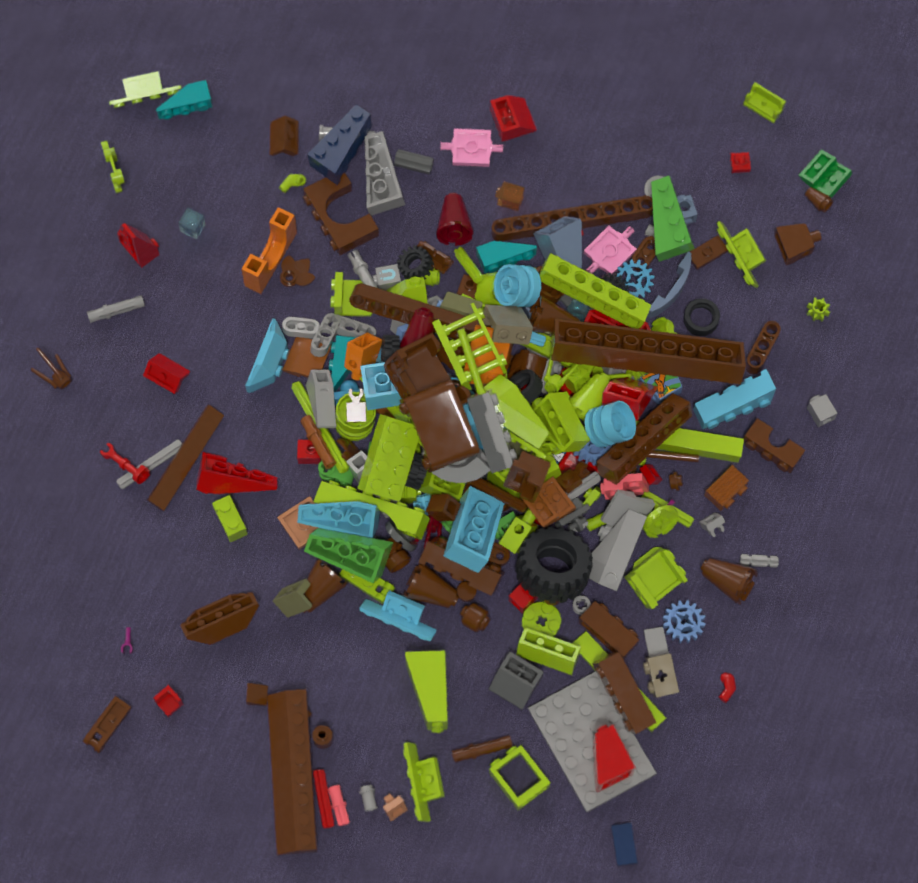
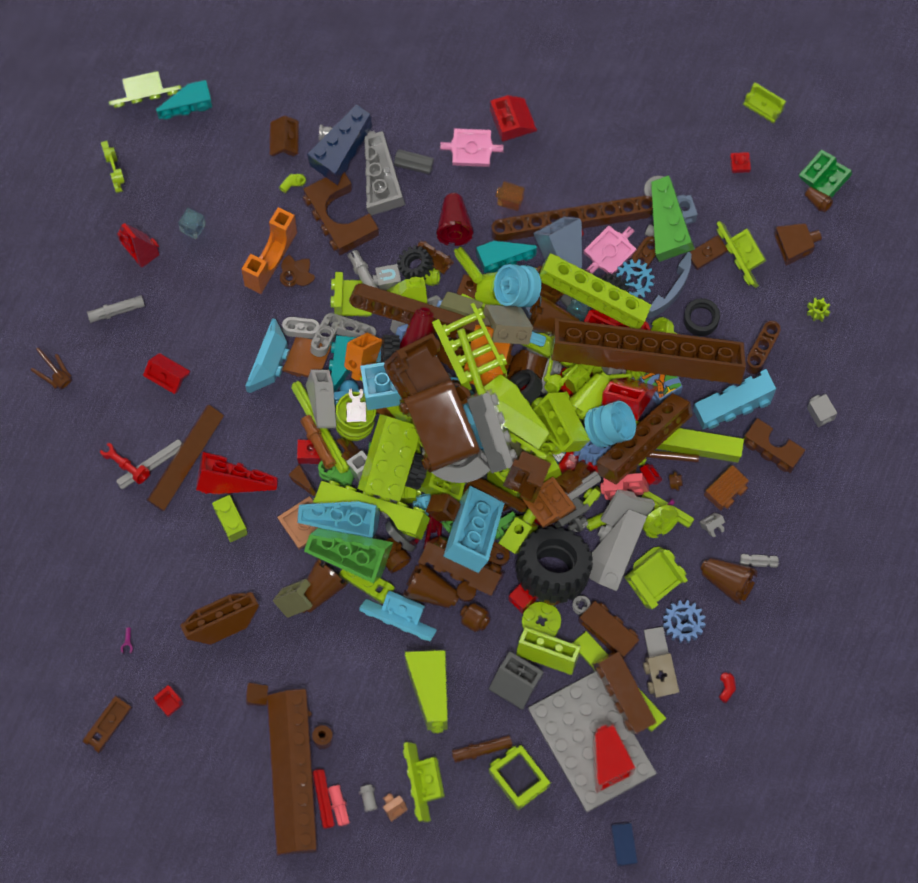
(299, 477): none -> reddish brown piece

